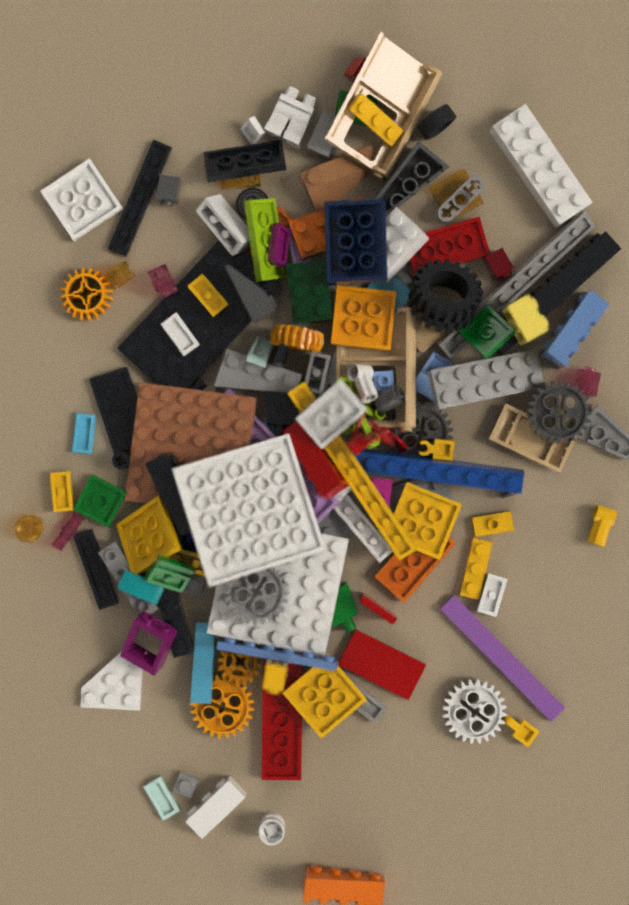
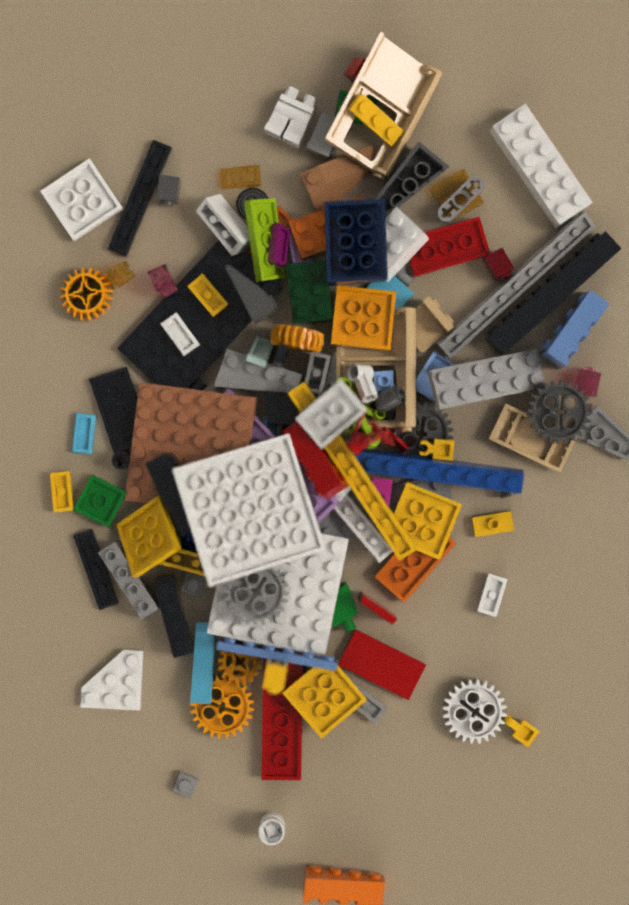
(37, 529): clear yellow wheel -> none
(68, 531): clear pink pin -> none
(138, 587): teal slope -> none
(140, 656): magenta window -> none
(161, 798): light aqua tile -> none
(170, 574): green plate -> none
(215, 806): white brick -> none
(244, 161): black tile -> none
(252, 130): white plate -> none
(437, 122): black tyre -> none
(440, 312): black tyre -> none
(475, 568): yellow plate -> none
(487, 332): green plate -> none
(502, 658): medium lavender tile -> none
(525, 319): light yellow brick -> none
(602, 519): yellow piece -> none

